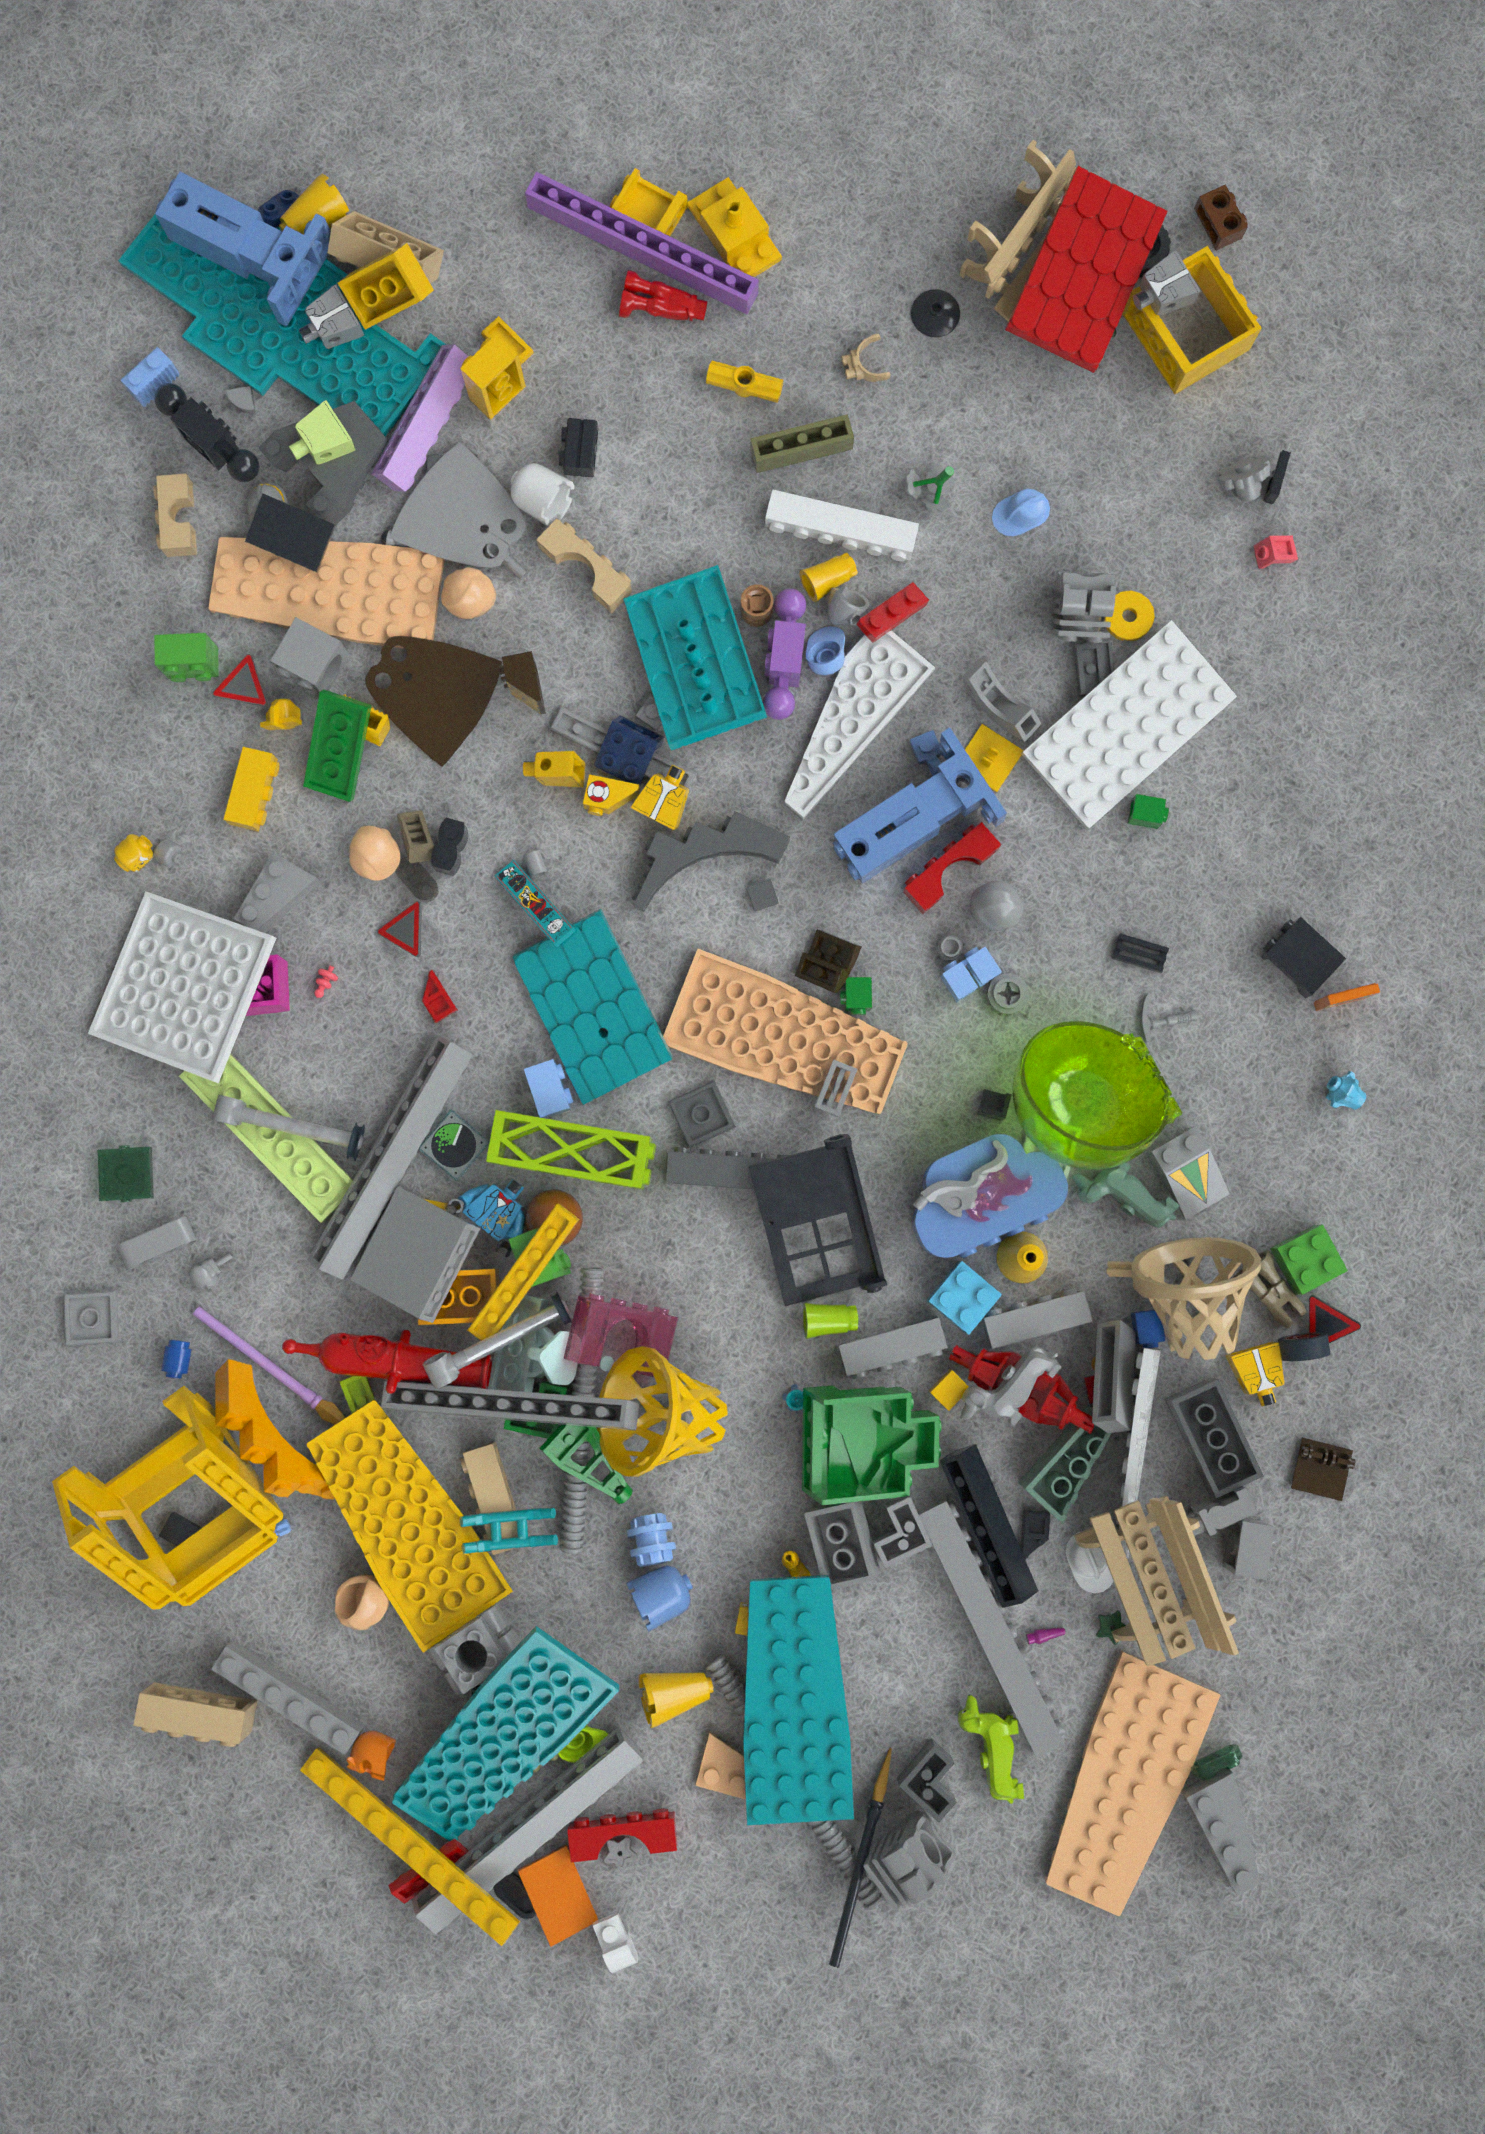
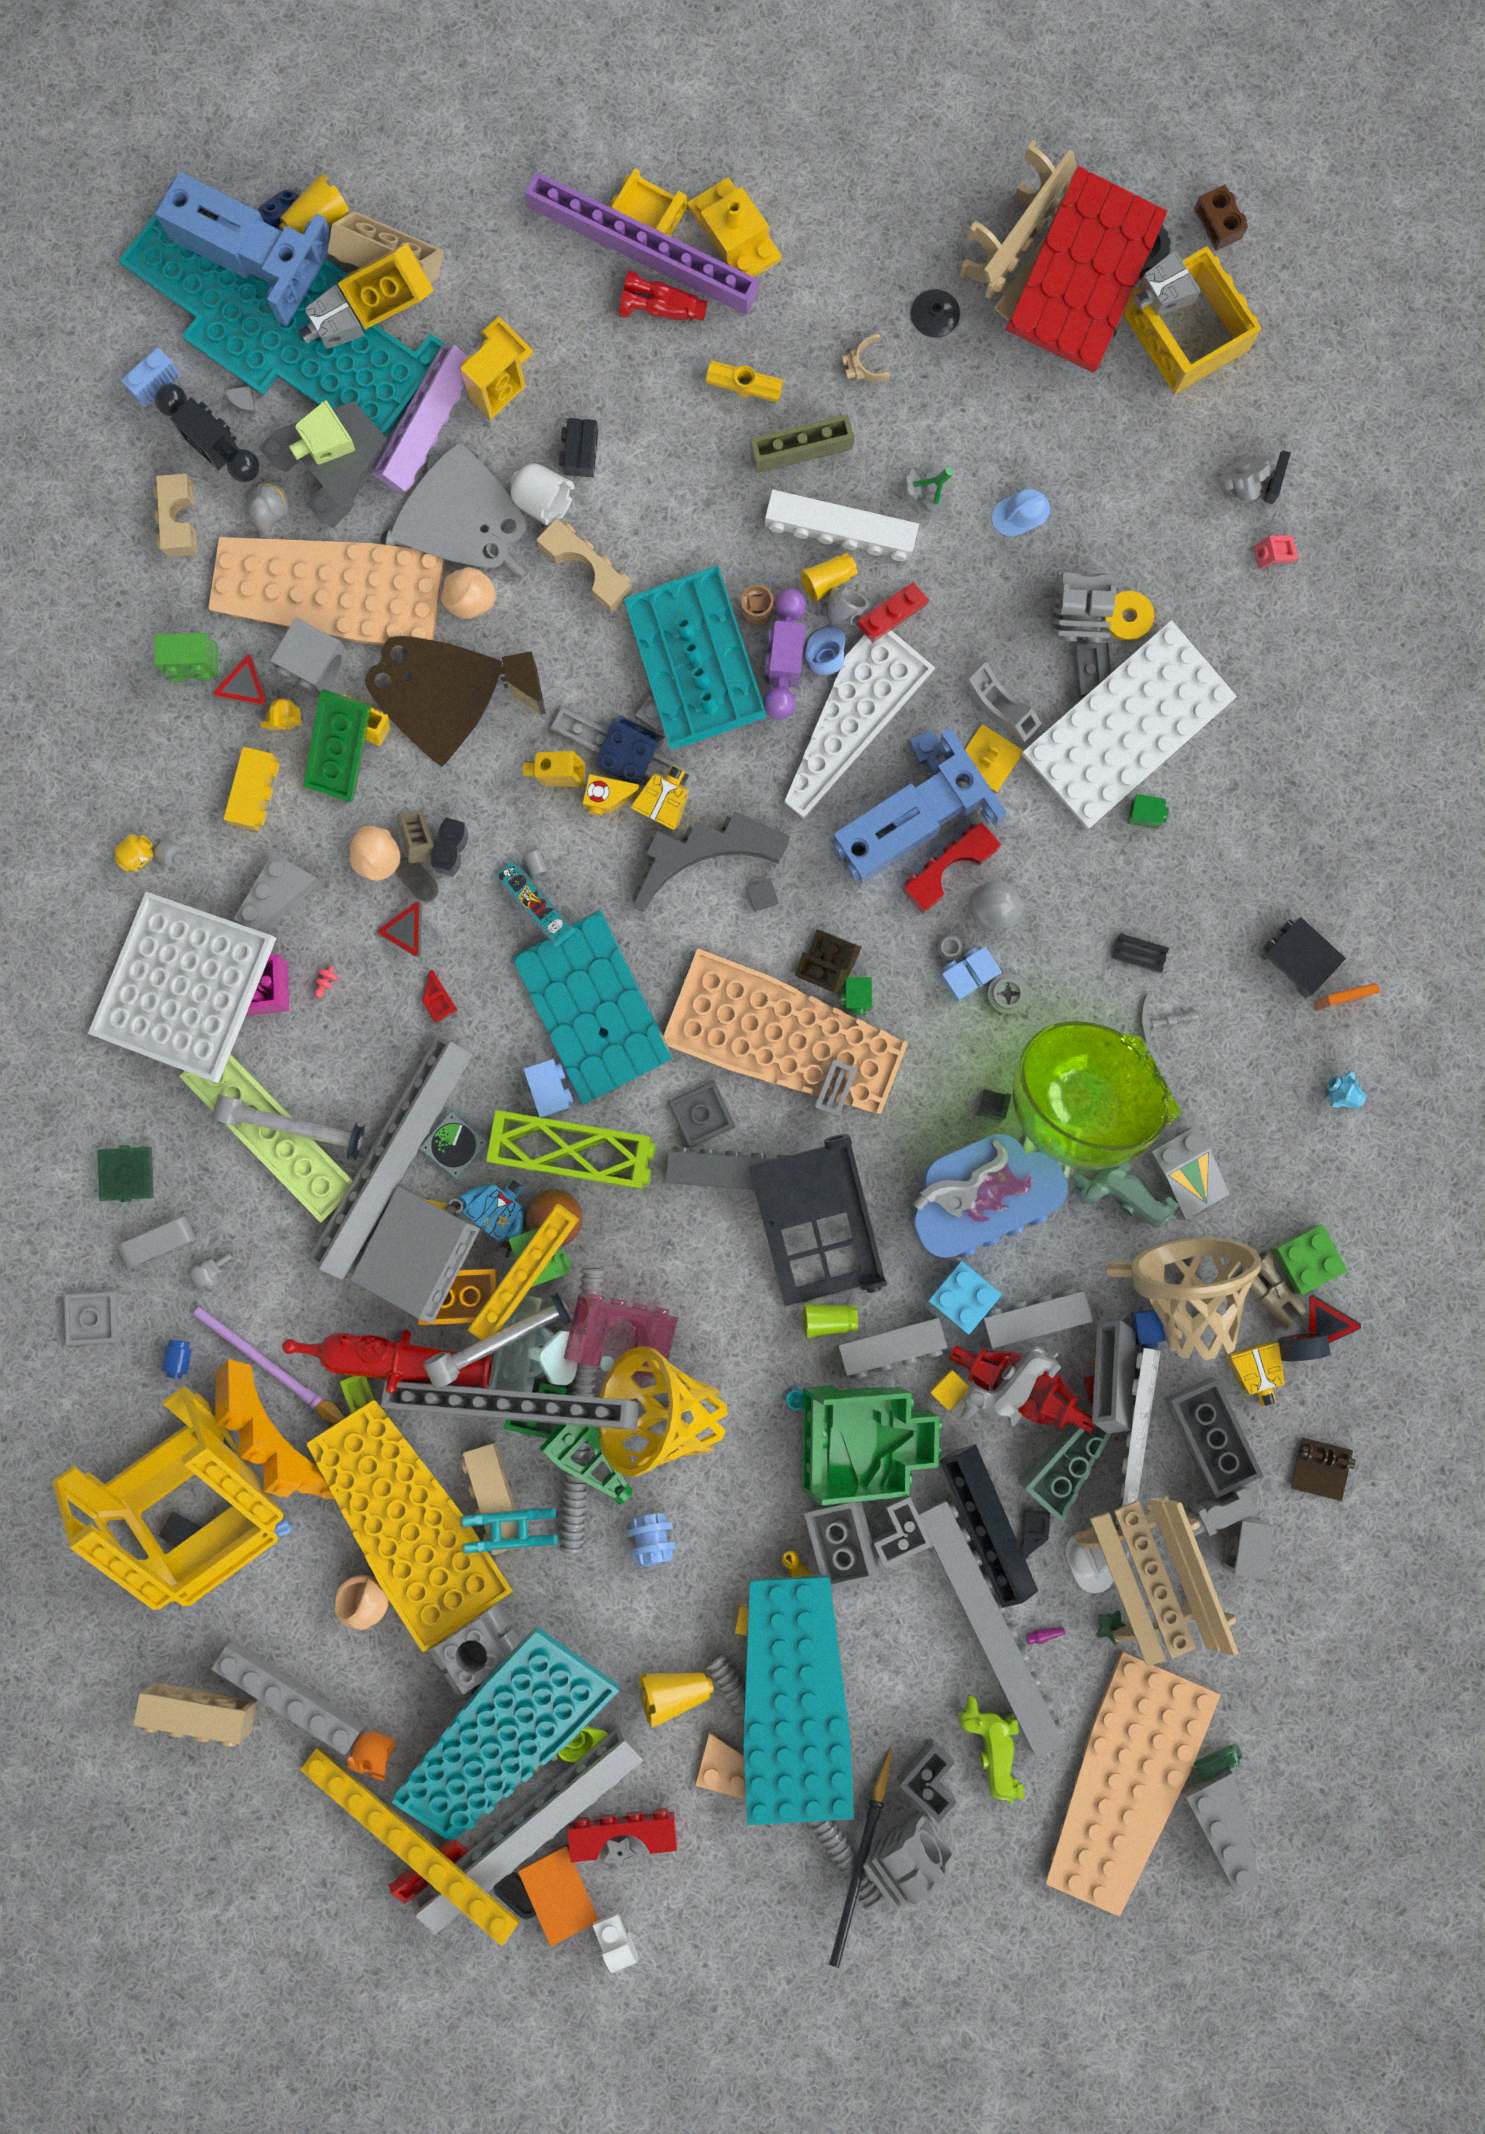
(290, 532): black tile -> none
(661, 1595): medium blue cylinder -> none
(1012, 1257): yellow cone -> none

